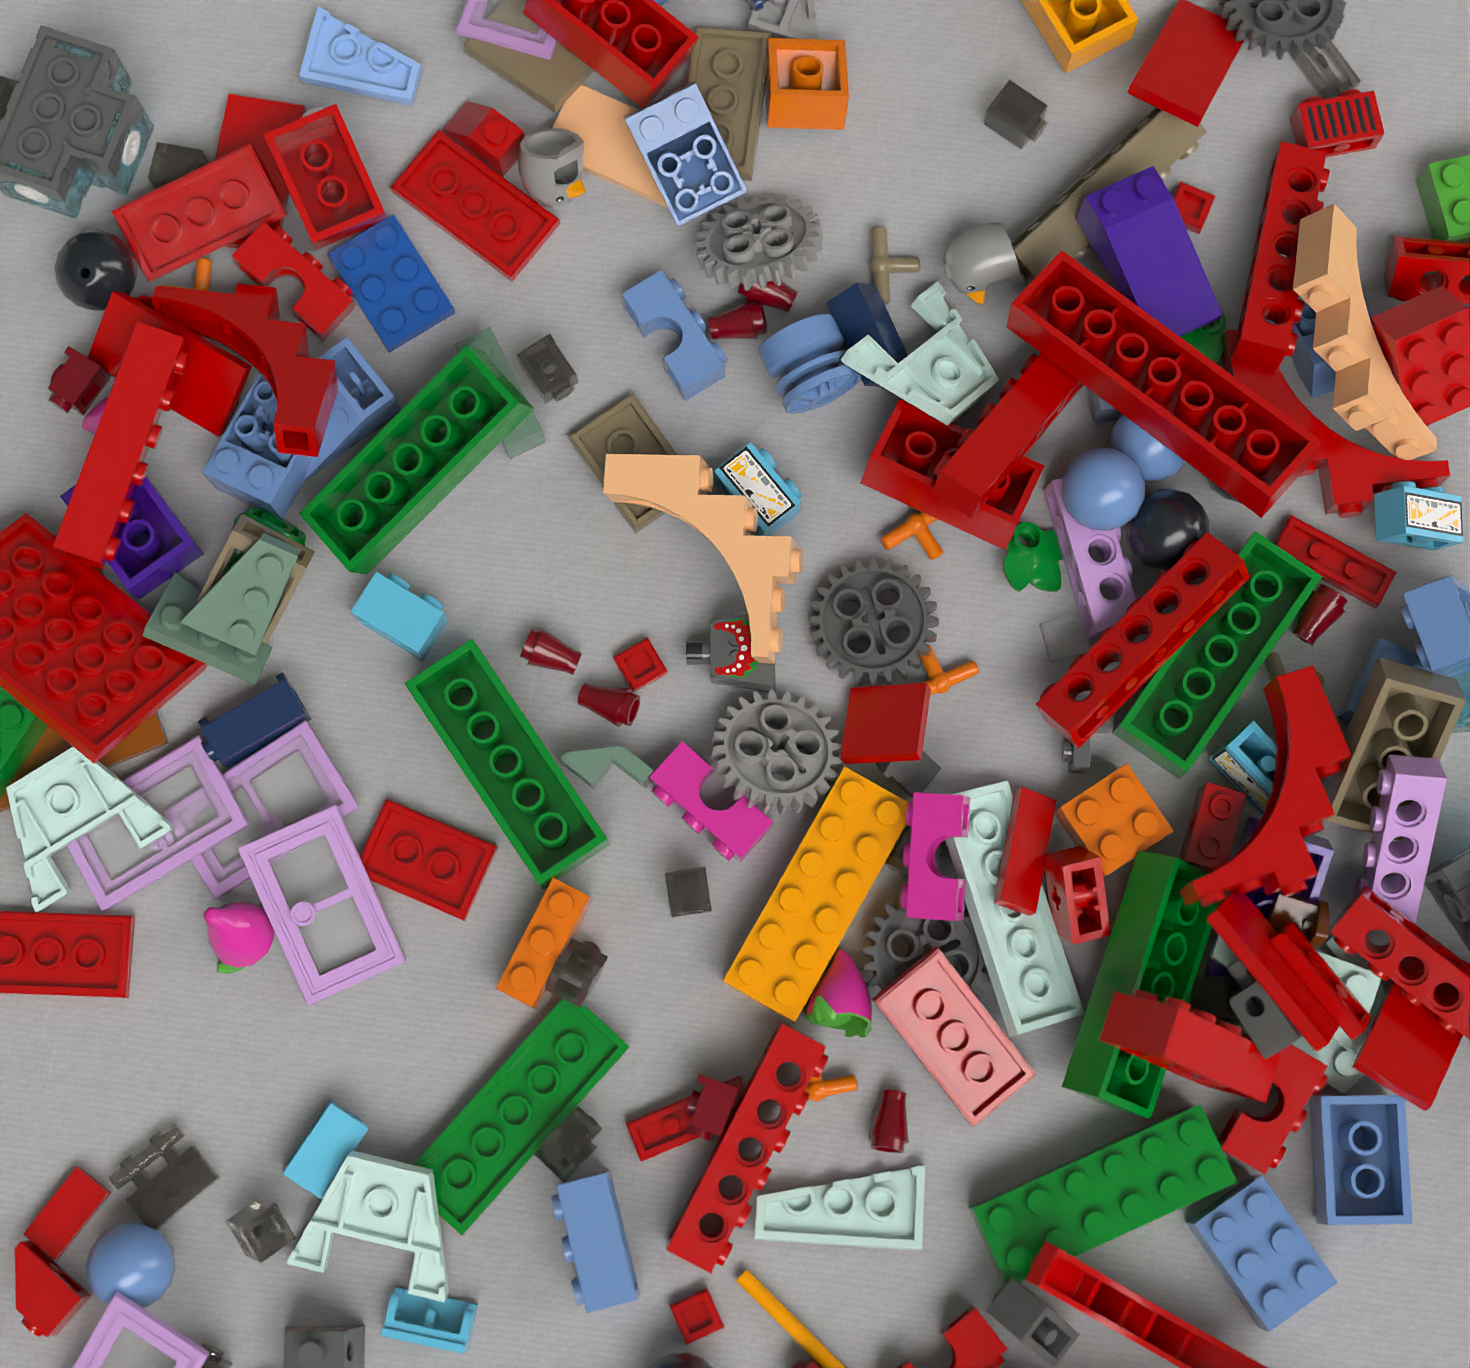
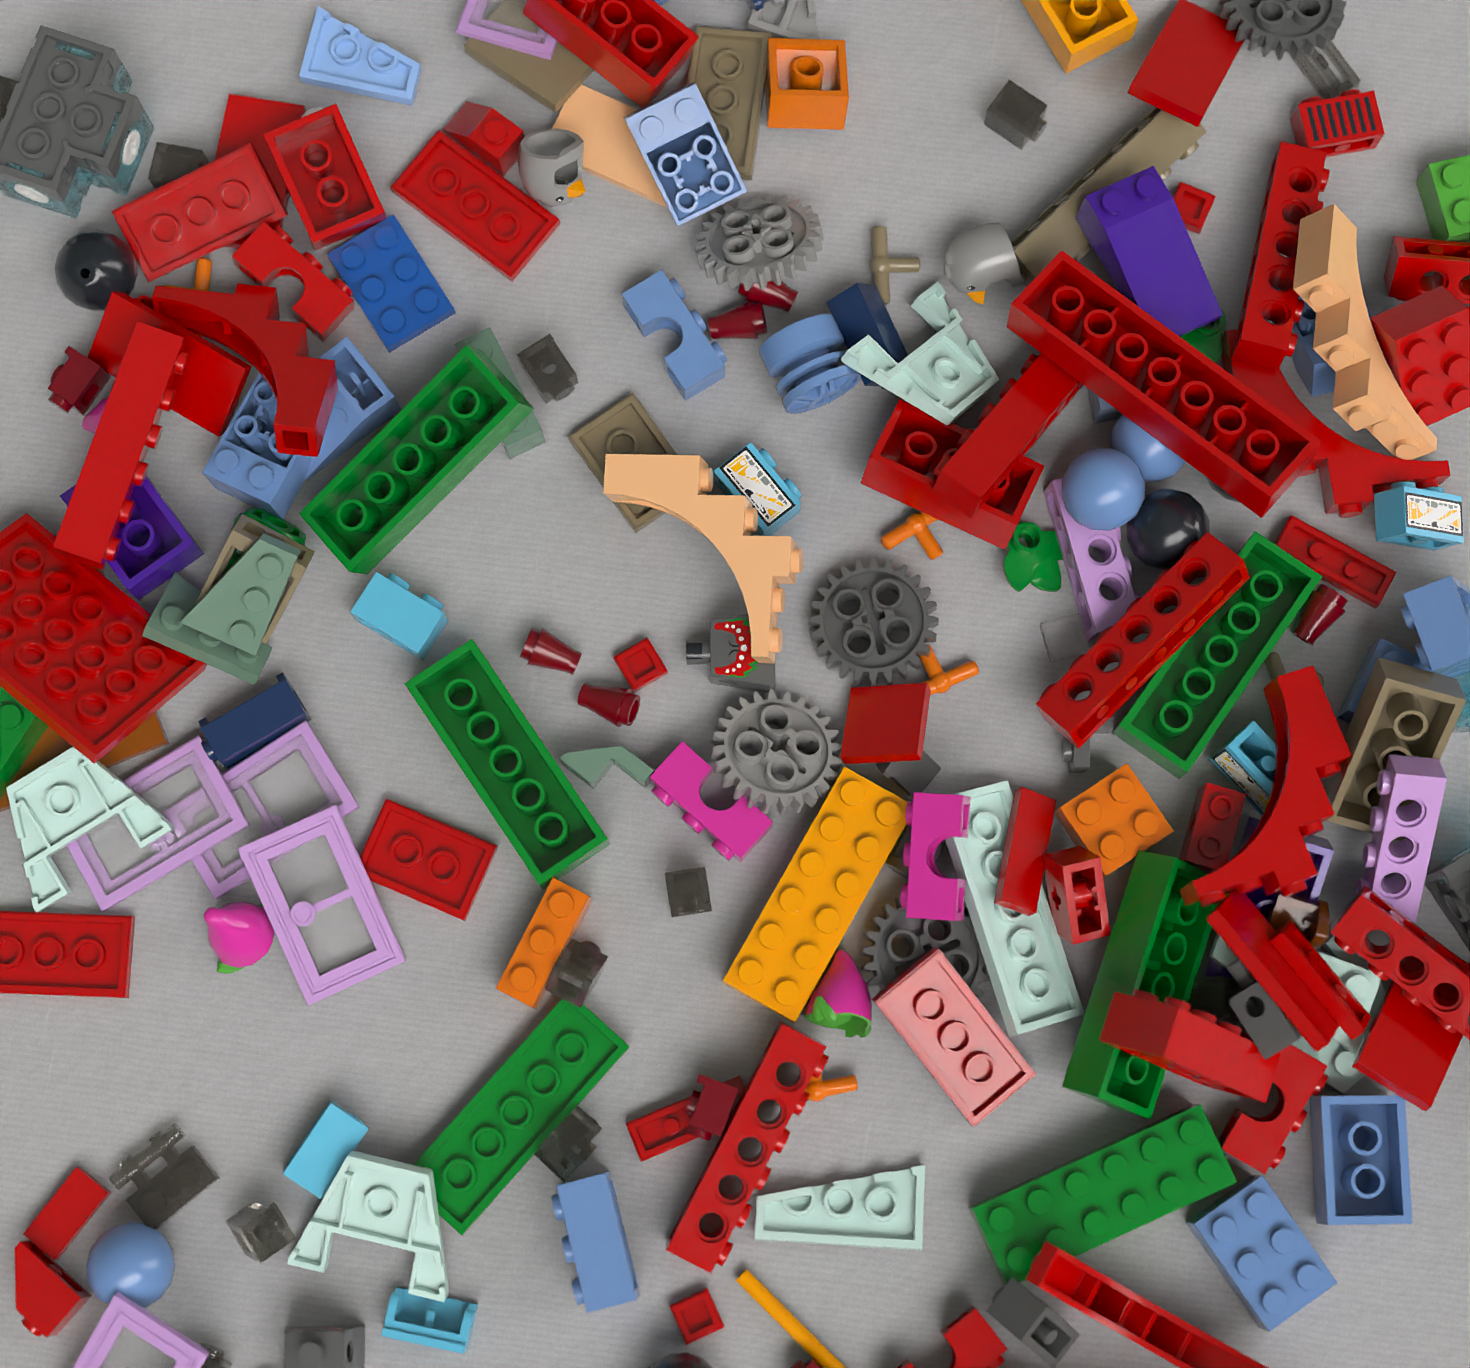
(889, 1125): dark red cone -> none

